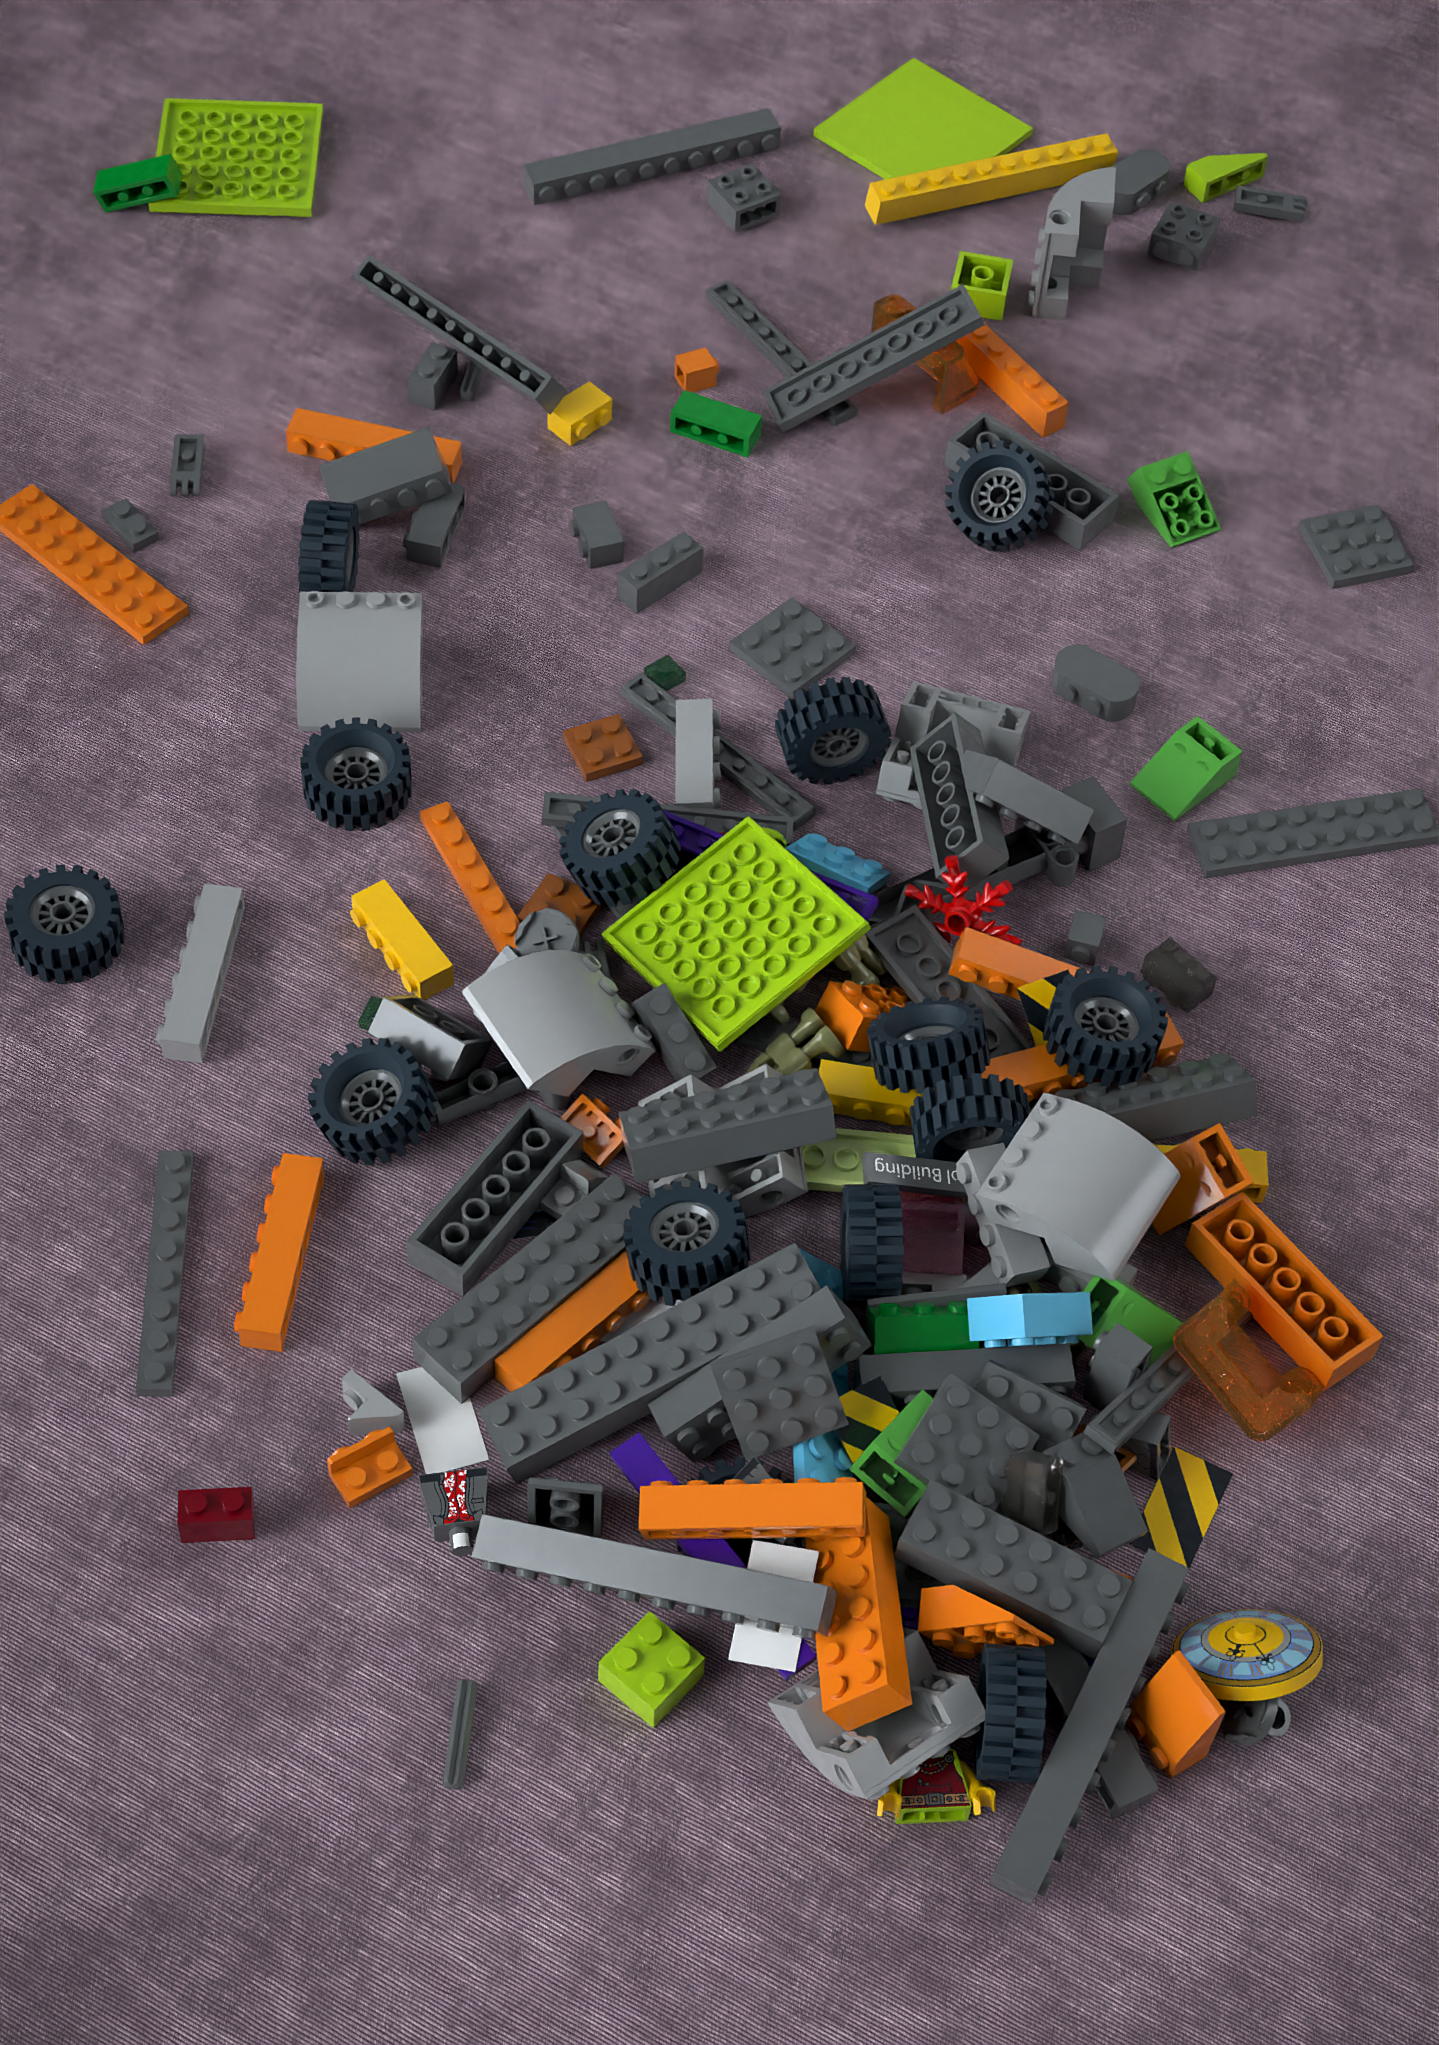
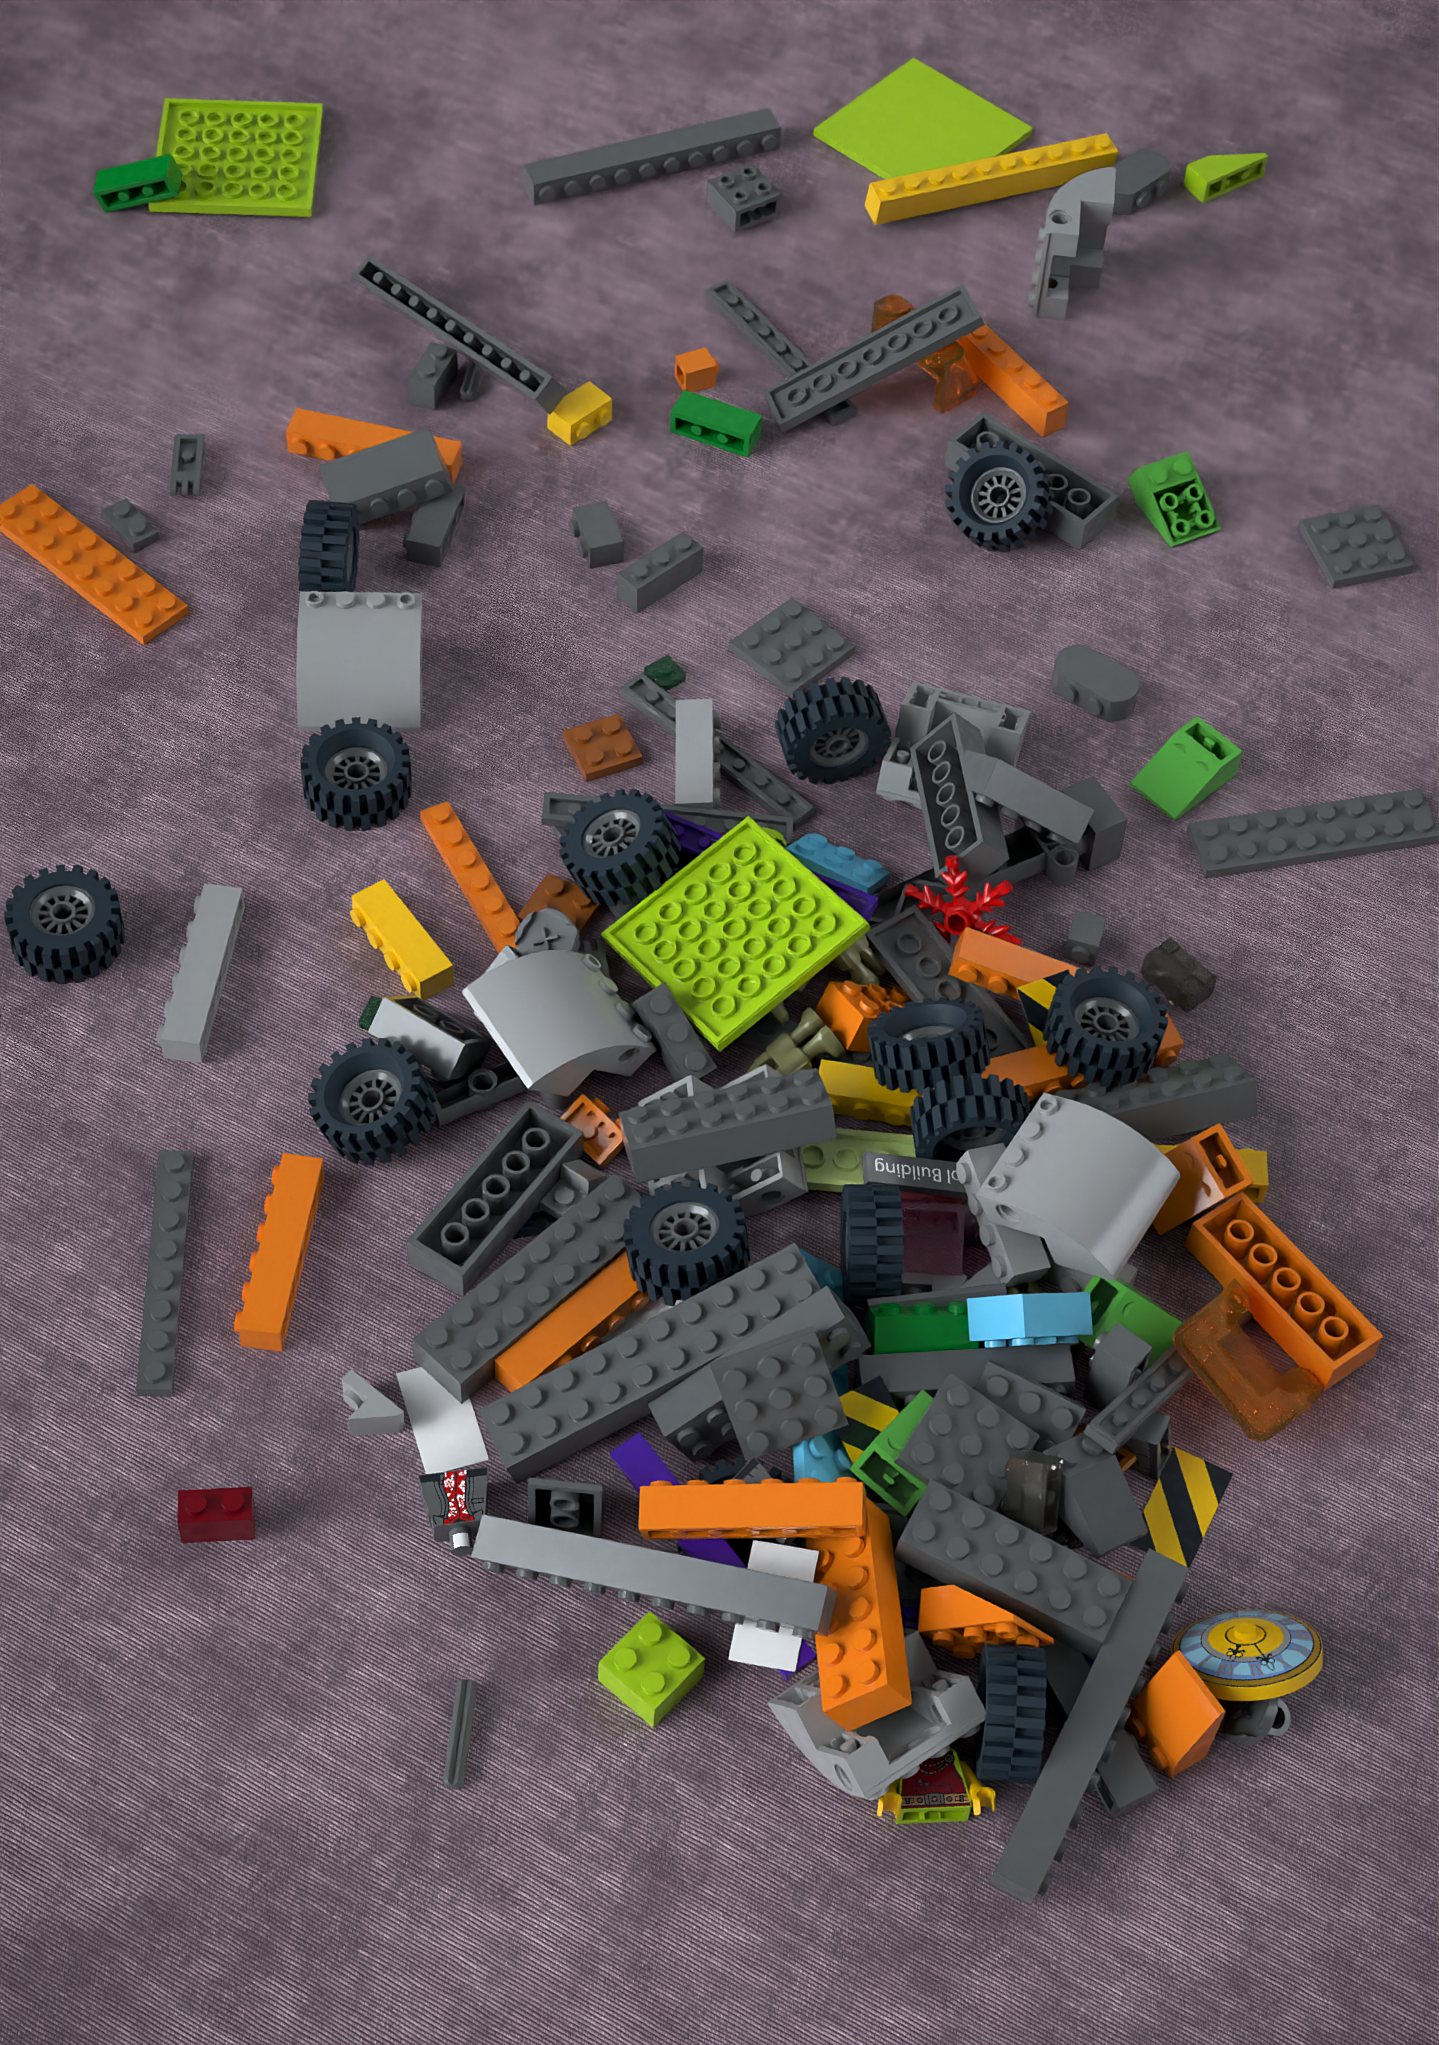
(368, 1466): orange bracket -> none
(985, 280): lime brick -> none
(1184, 236): dark grey brick -> none
(1270, 203): dark grey hinge -> none

